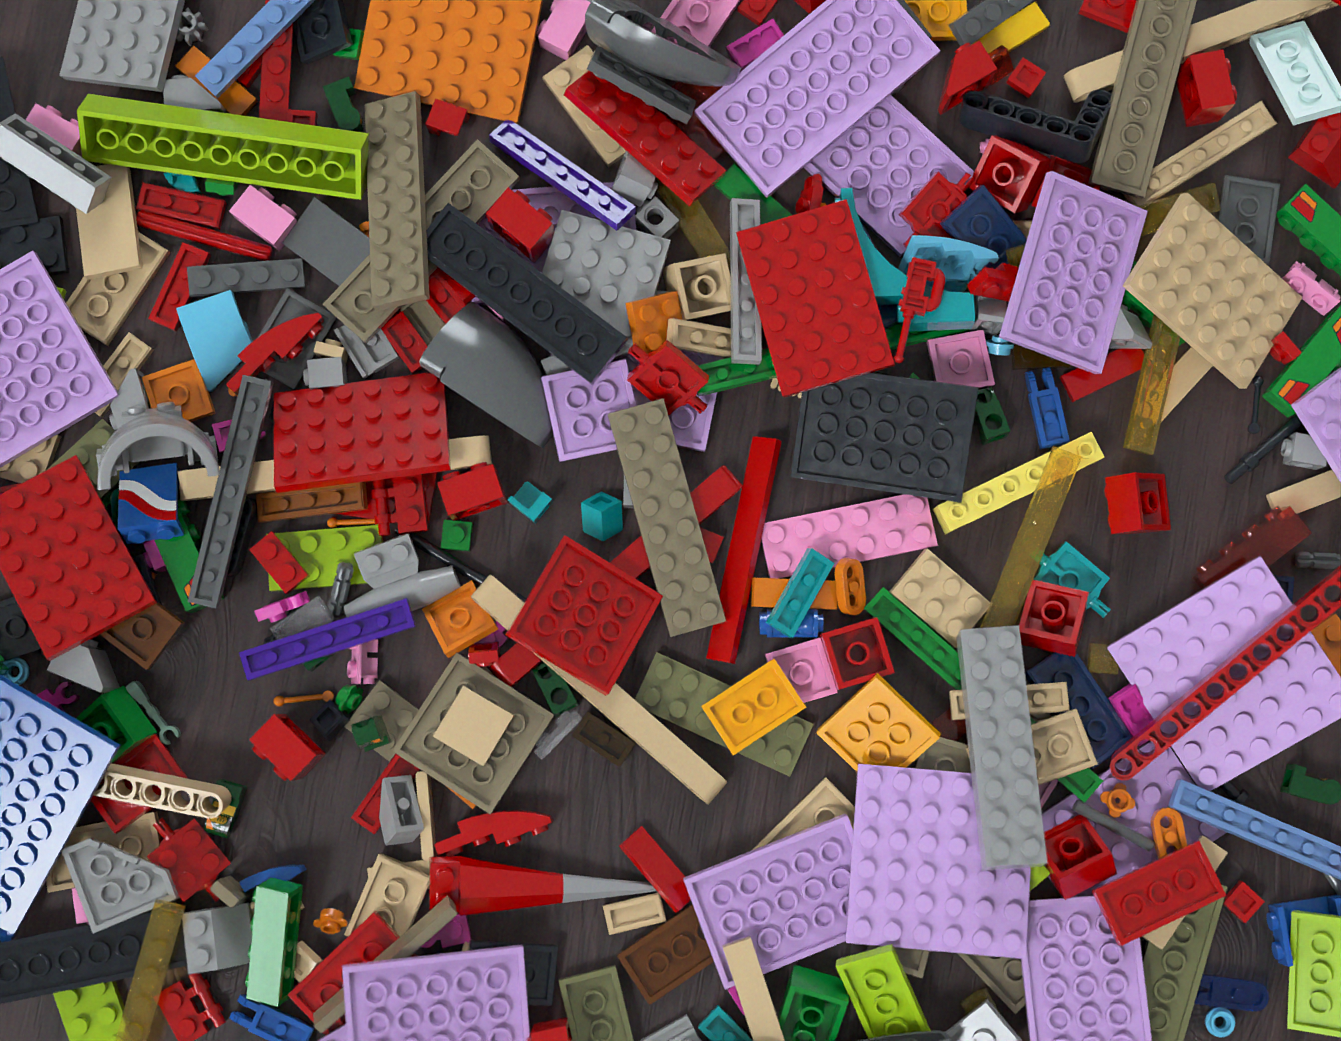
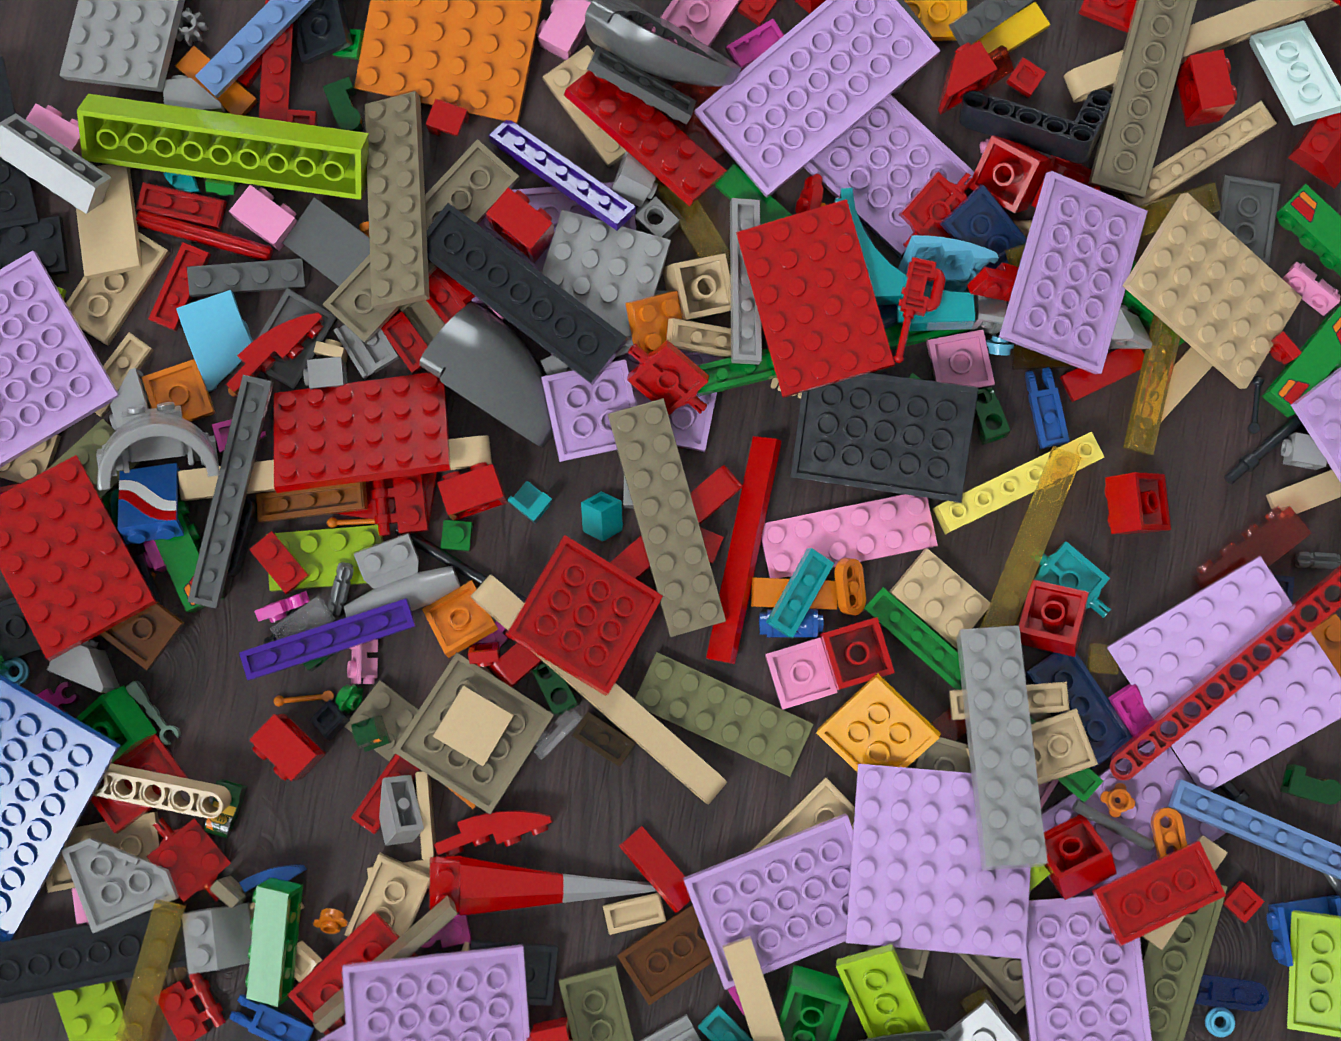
(753, 706): light orange plate -> none

